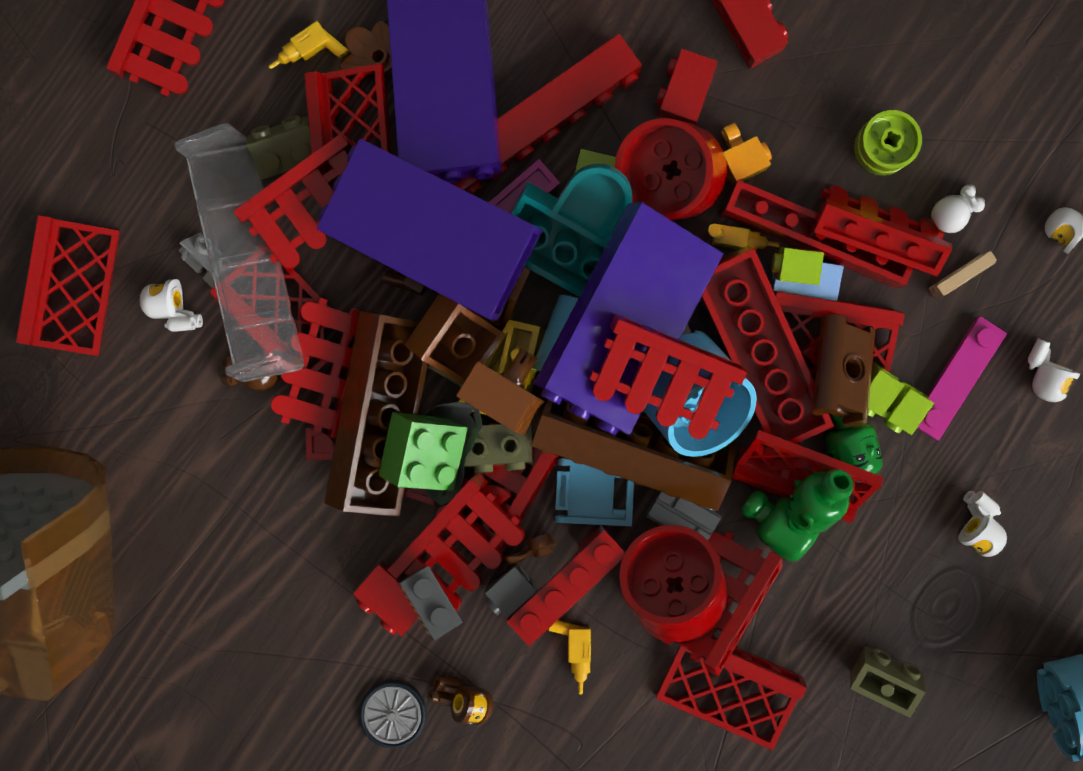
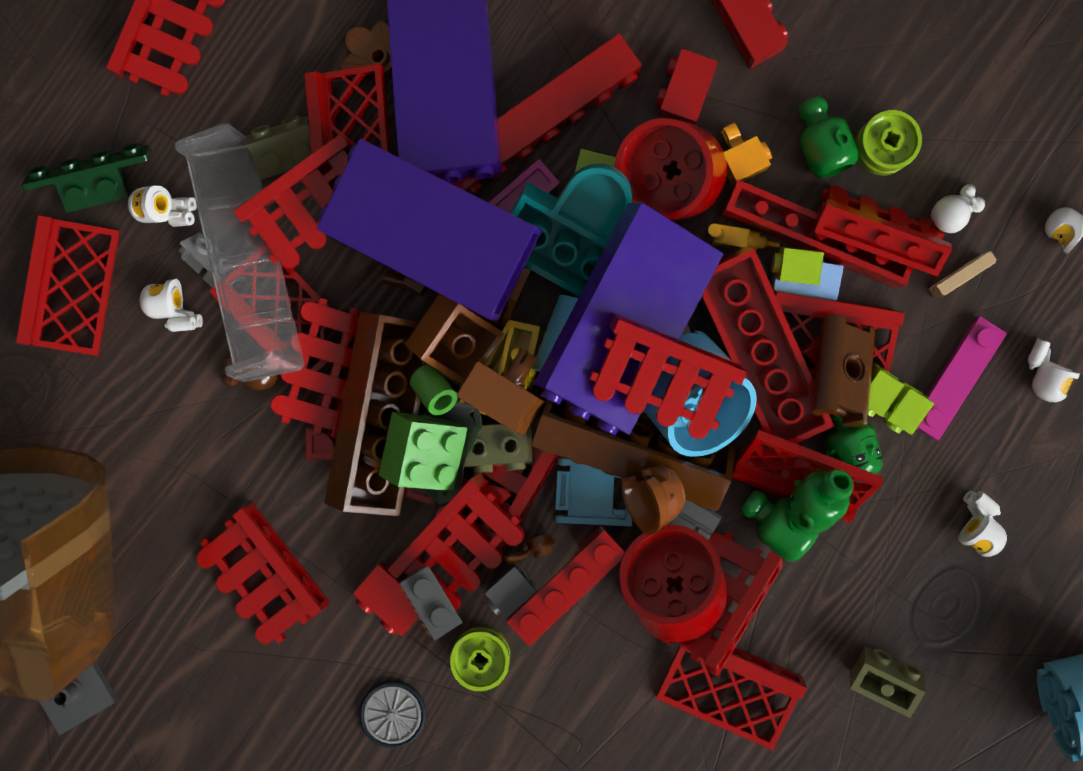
(80, 700): none -> dark grey tile
(90, 180): none -> dark green bracket
(156, 205): none -> white piece
(287, 574): none -> red fence
(309, 43): yellow piece -> none
(433, 390): none -> bright green brick
(467, 703): reddish brown piece -> none
(469, 670): none -> lime wheel
(578, 649): yellow piece -> none
(654, 499): none -> dark orange helmet
(826, 140): none -> green piece

